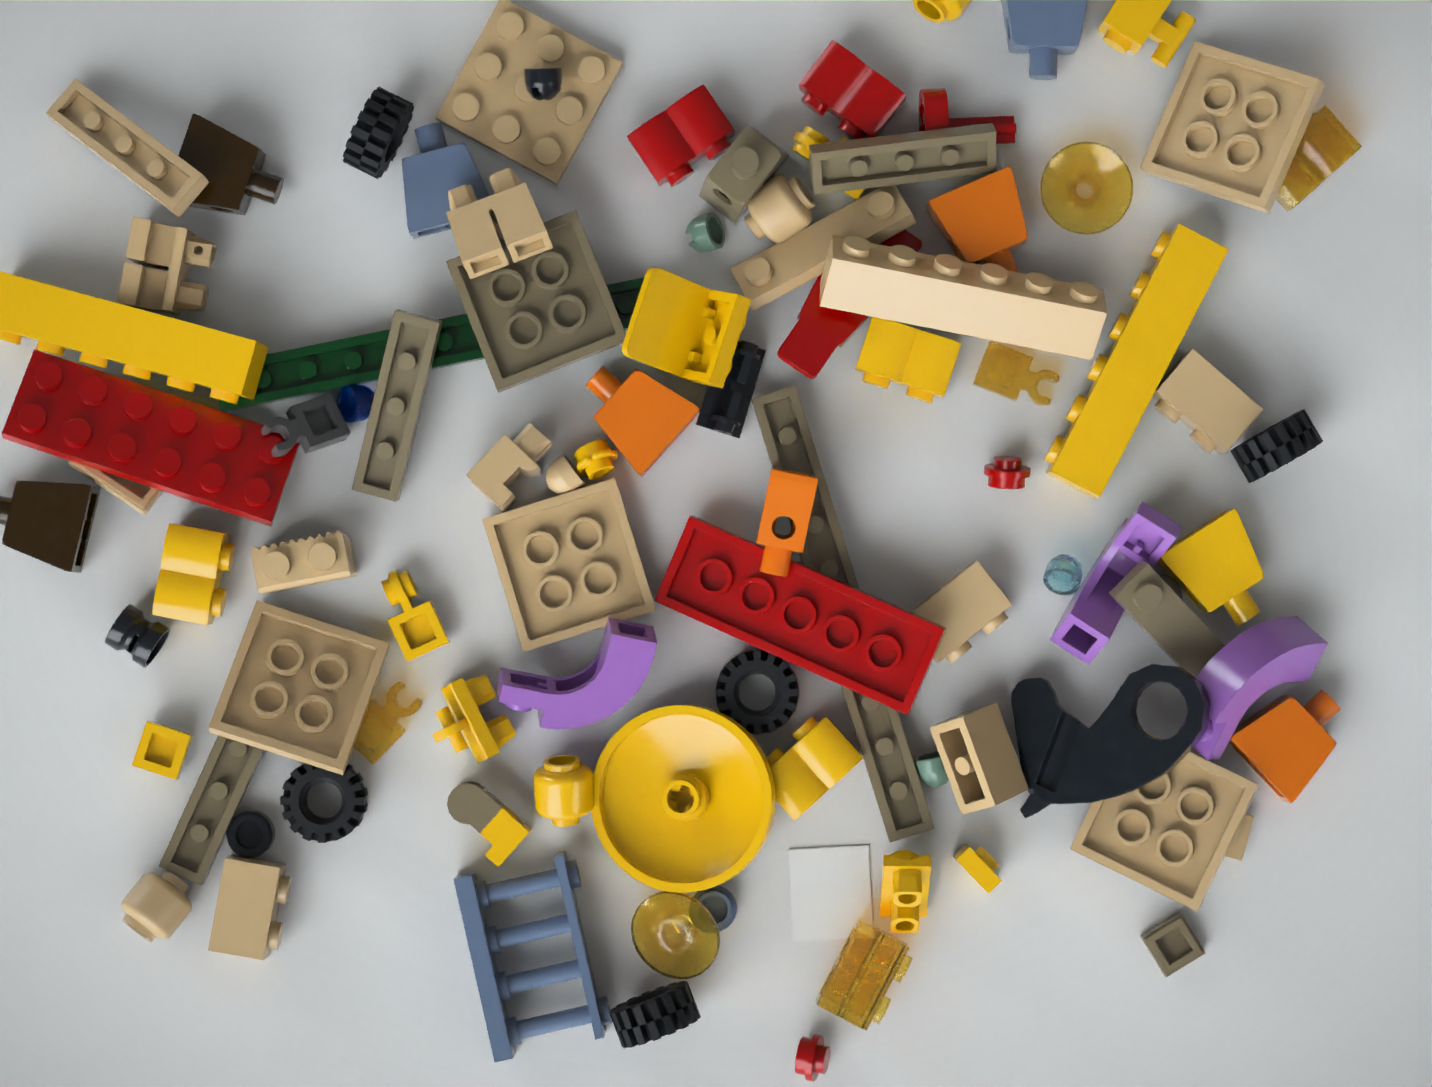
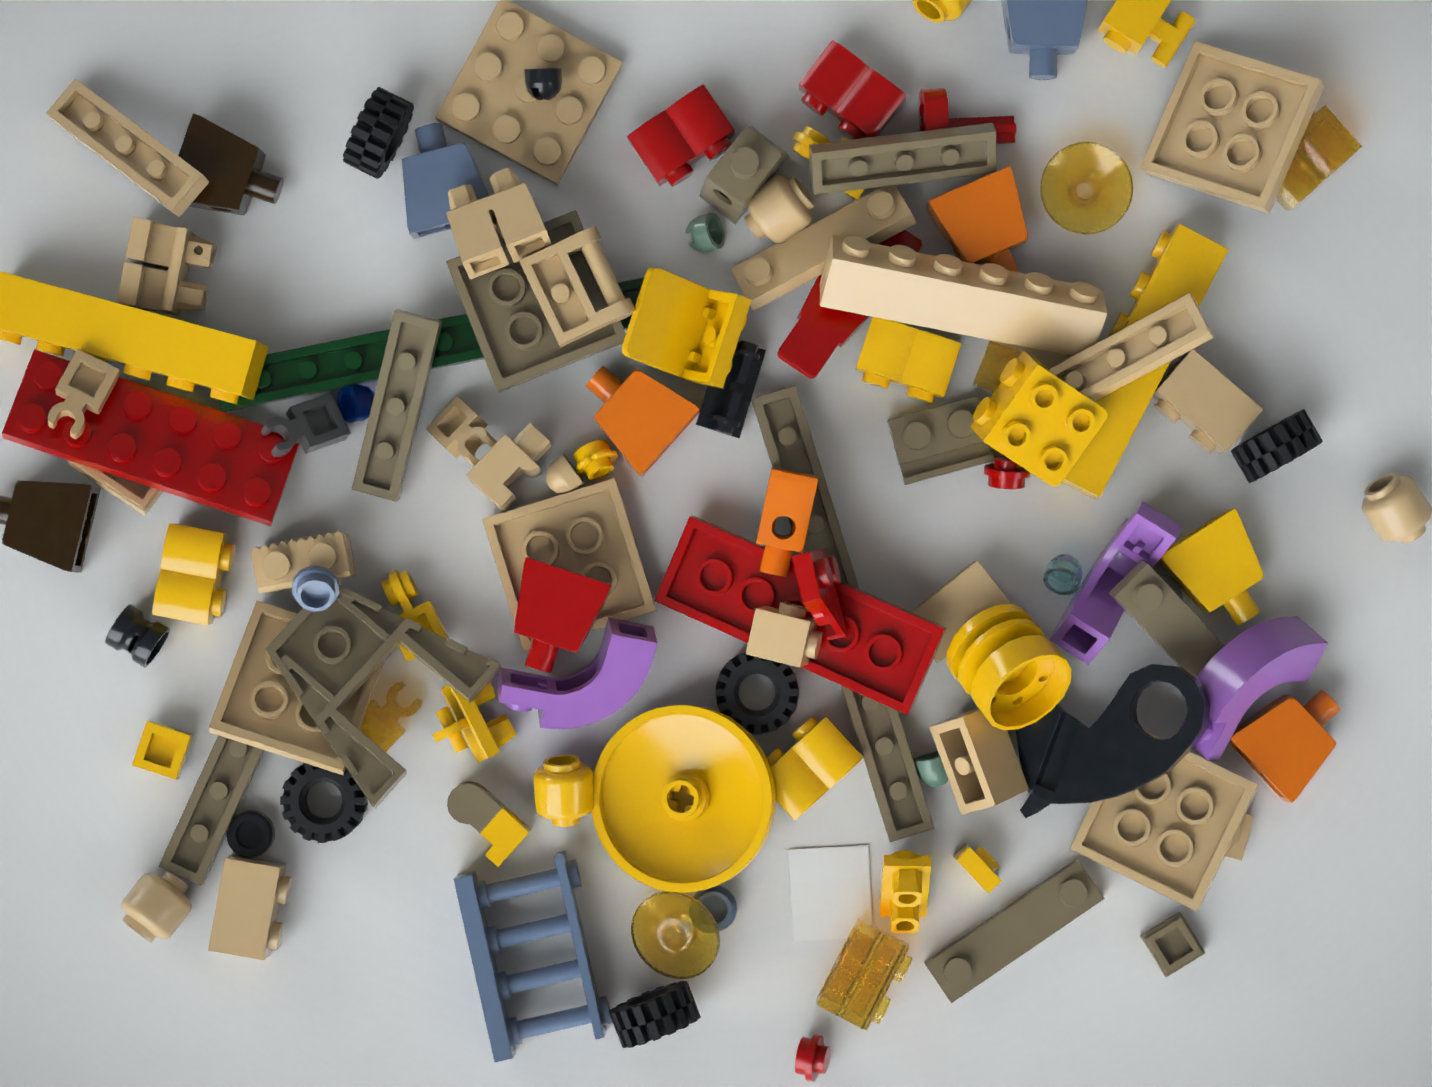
(83, 386): none -> tan plate
(315, 588): none -> sand blue plate
(334, 654): none -> dark tan wing
(460, 430): none -> tan plate
(556, 611): none -> red torso
(562, 291): none -> tan plate
(784, 635): none -> tan brick
(816, 581): none -> red wing
(938, 441): none -> dark tan plate
(1008, 666): none -> yellow wheel
(1014, 930): none -> dark tan plate
(1038, 420): none -> yellow bracket
(1136, 349): none -> tan plate
(1396, 508): none -> tan head

